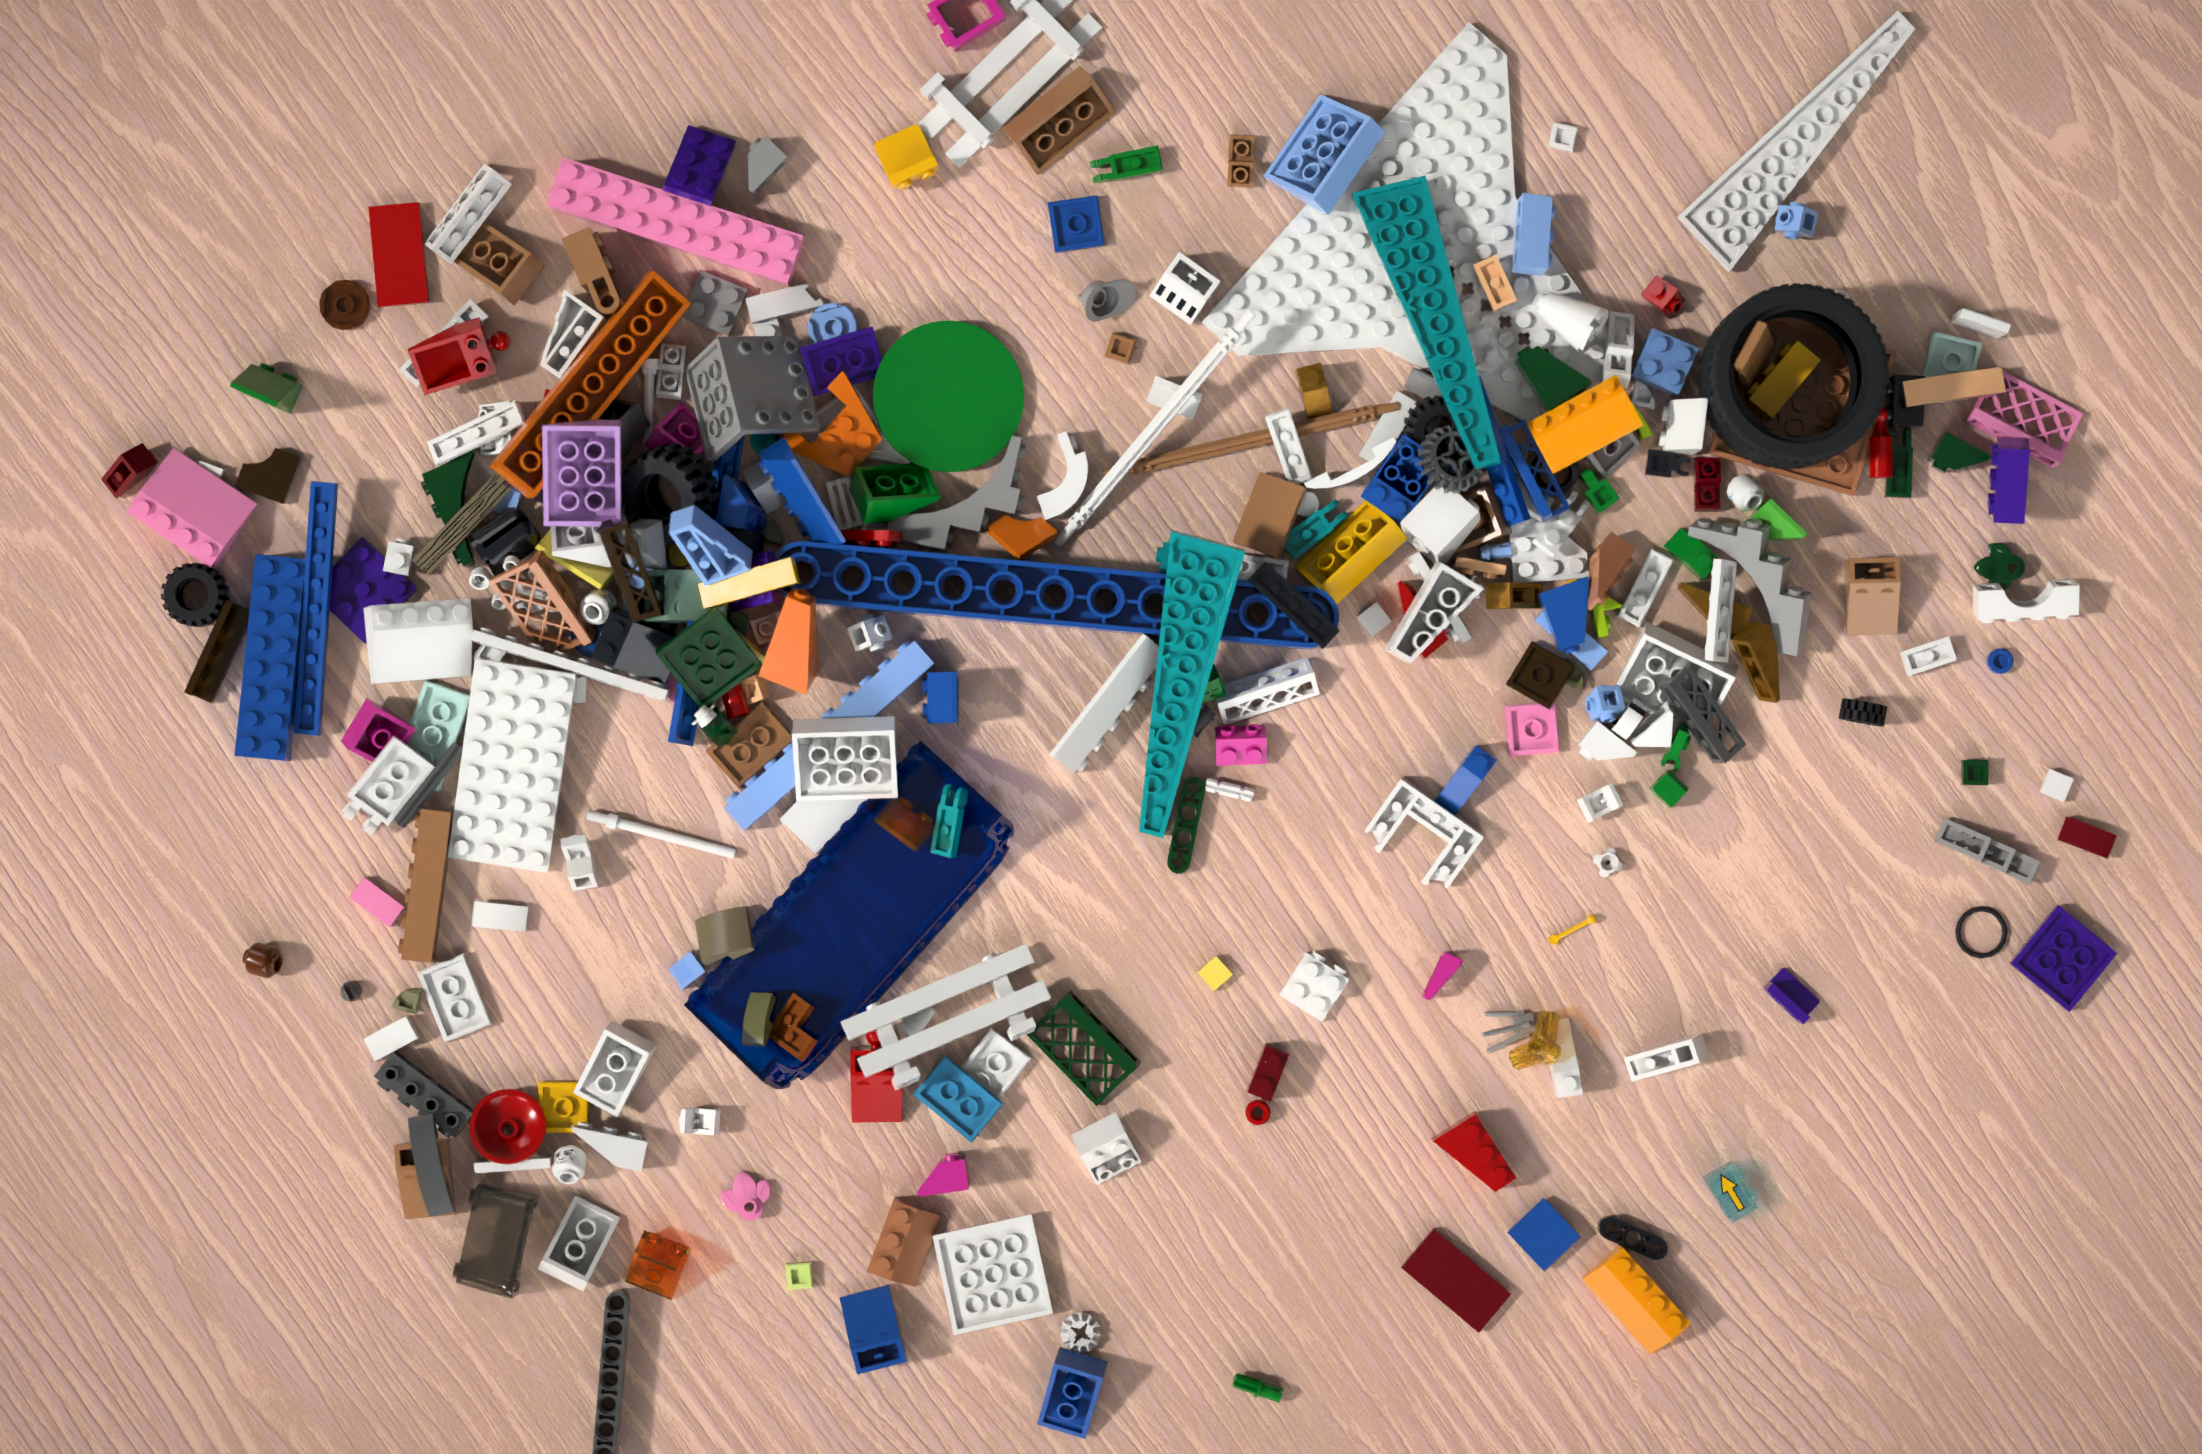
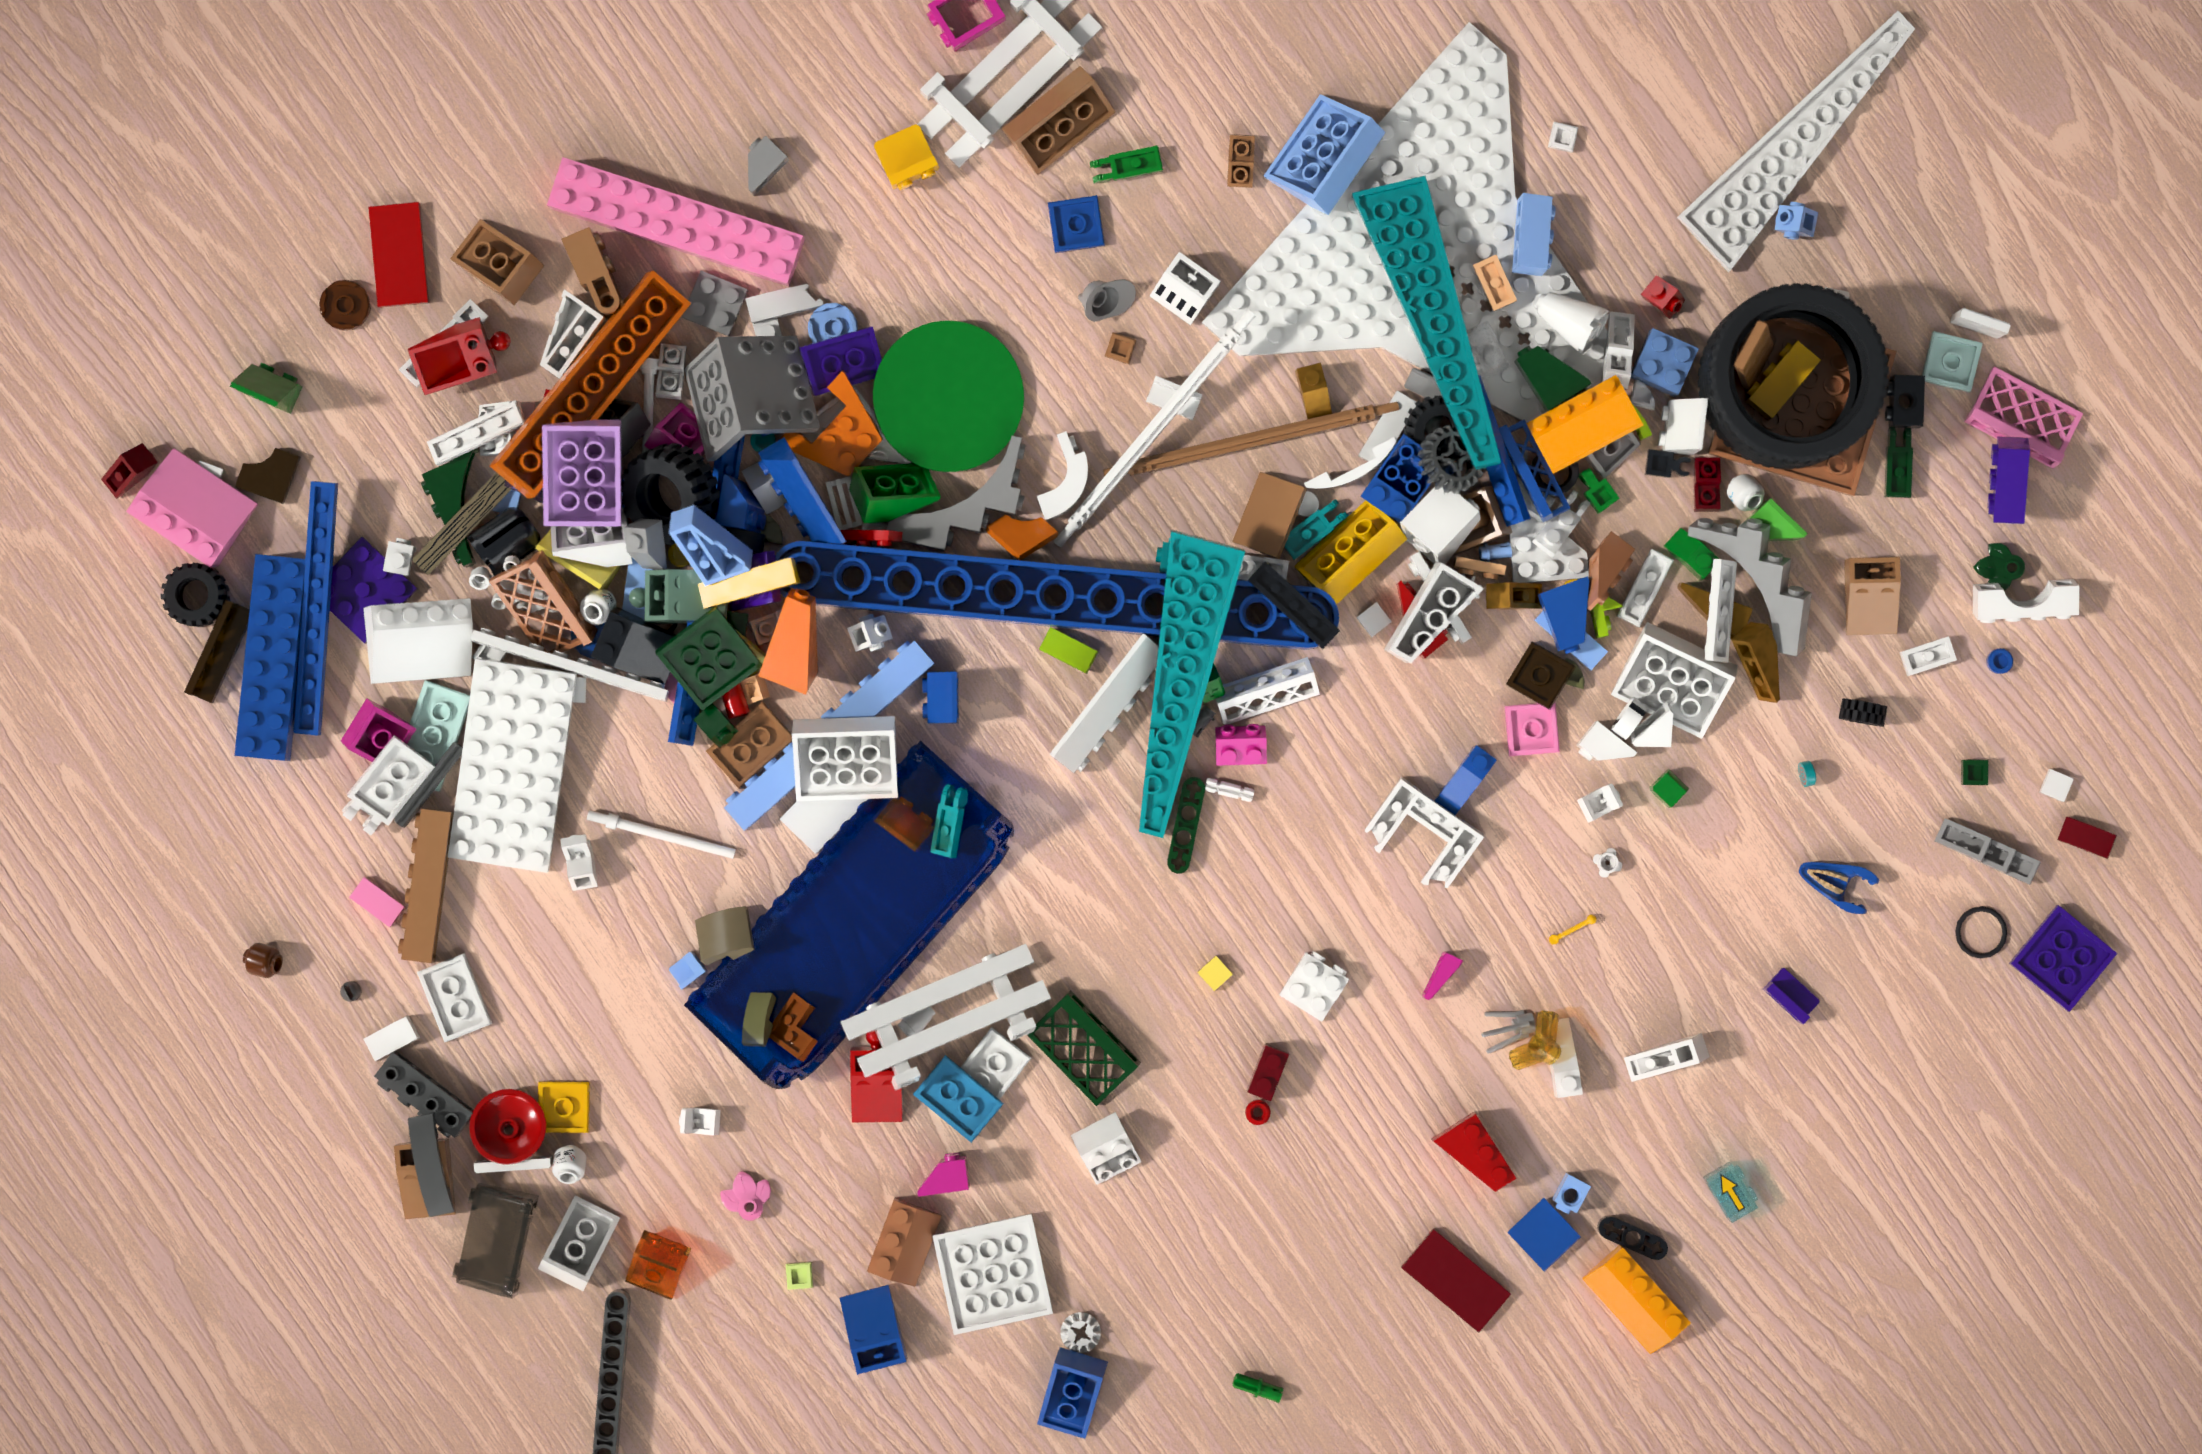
(409, 1000): olive tile -> none
(467, 213): white fence -> none
(499, 916): white slope -> none
(614, 1068): white slope -> none
(620, 1149): white slope -> none
(624, 572): dark brown fence -> none
(699, 165): dark purple plate -> none
(704, 715): white plate -> none
(1068, 650): none -> lime slope
(1288, 446): white tile -> none
(1570, 1182): none -> light blue brick
(1605, 703): light blue brick -> none
(1679, 741): green plate -> none
(1695, 721): dark grey fence -> none
(1807, 773): none -> teal tile
(1833, 880): none -> blue animal
(1880, 449): red wheel -> none
(1953, 387): light nougat slope -> none
(1954, 454): dark green slope -> none

